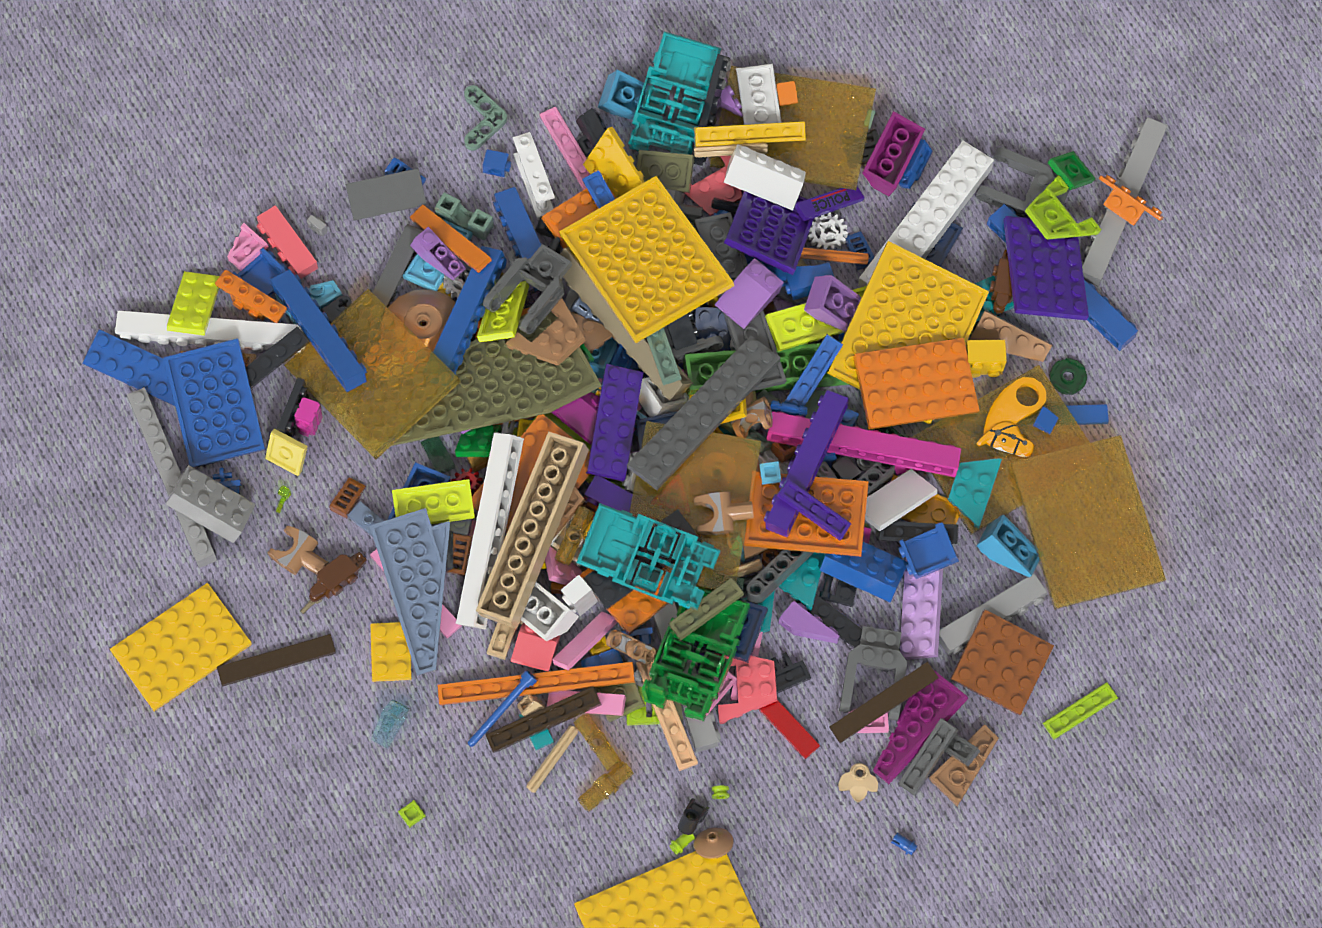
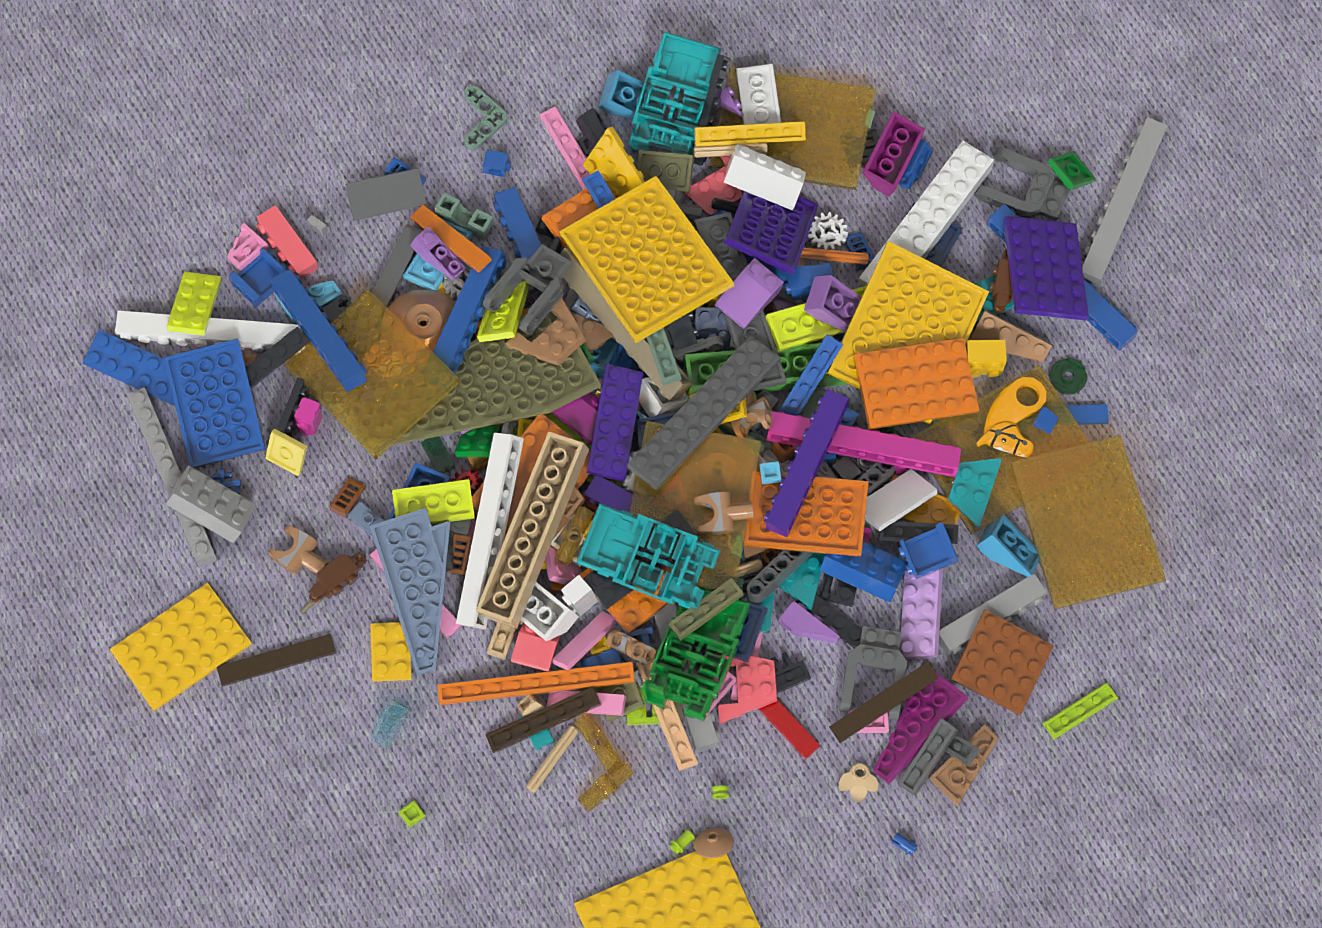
(250, 298): orange bracket -> none
(285, 493): clear neon green hand -> none
(526, 681): blue piece -> none
(533, 174): white fence -> none
(692, 817): black piece -> none
(787, 93): orange slope -> none
(788, 408): blue axle -> none
(813, 509): dark purple tile -> none
(828, 202): dark purple tile -> none
(1054, 219): lime wing -> none
(1125, 204): orange bracket -> none

